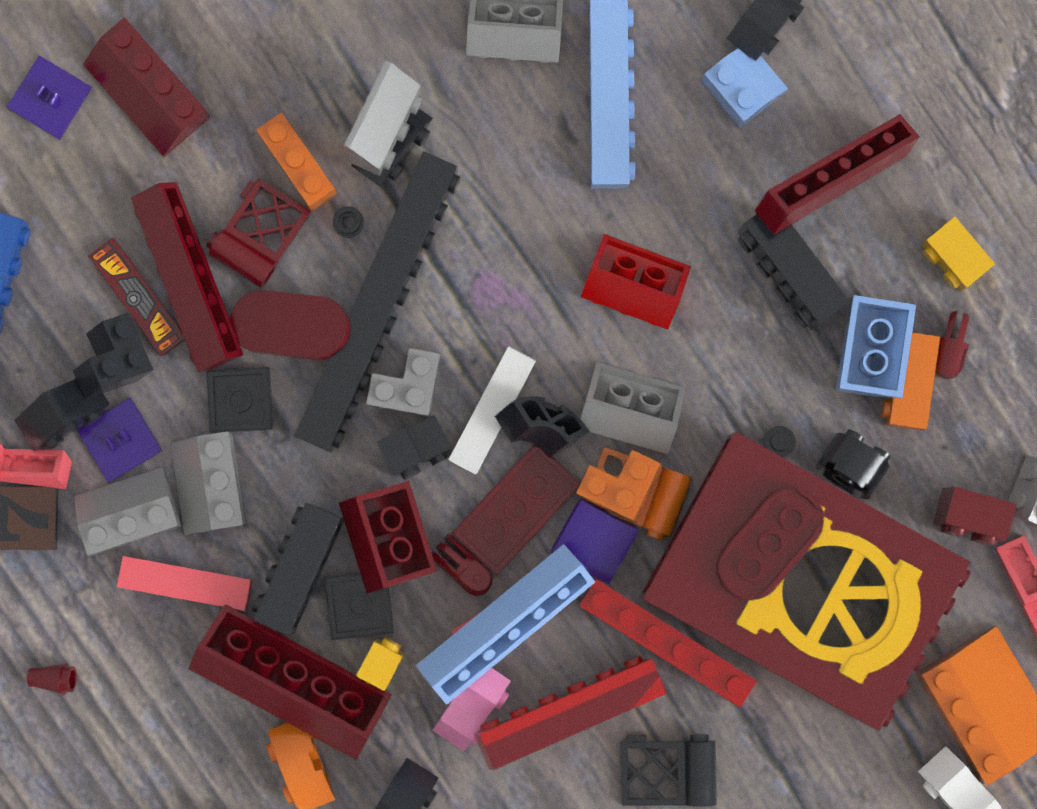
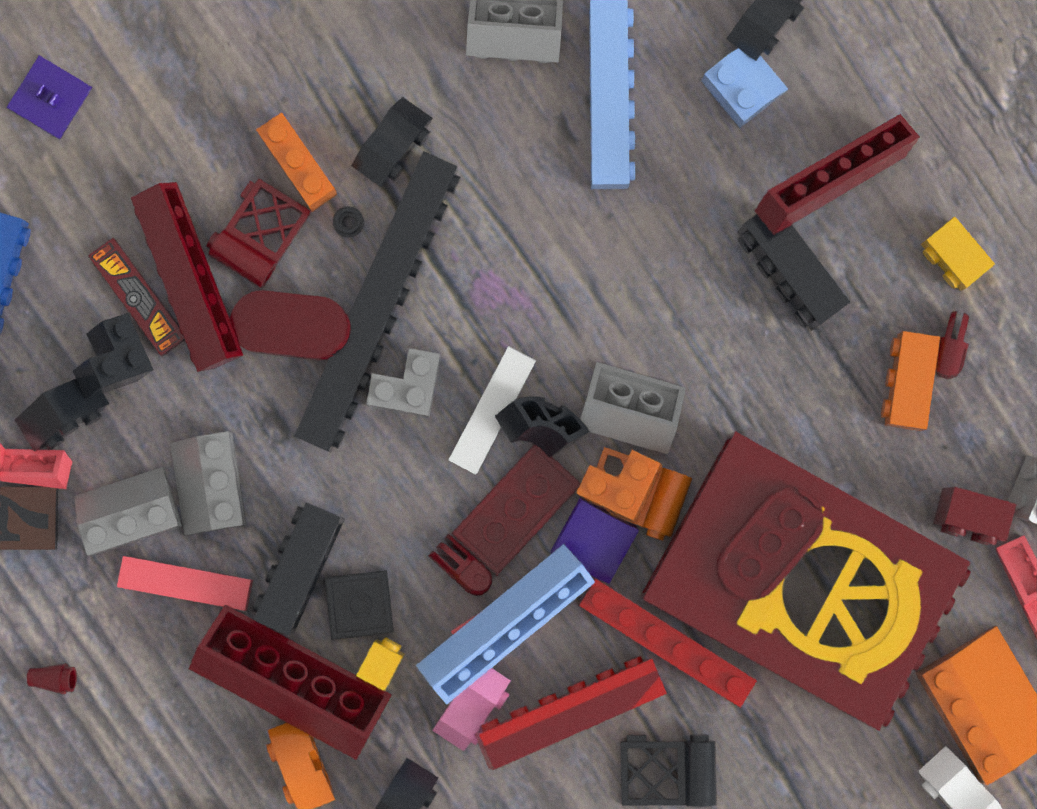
(119, 440): dark purple piece -> none
(145, 87): dark red slope -> none
(239, 400): black tile -> none
(383, 120): slope -> none
(387, 537): dark red brick -> none
(414, 447): black brick -> none
(636, 281): red slope -> none
(780, 440): black plate -> none
(853, 464): black brick -> none
(875, 347): light blue slope -> none

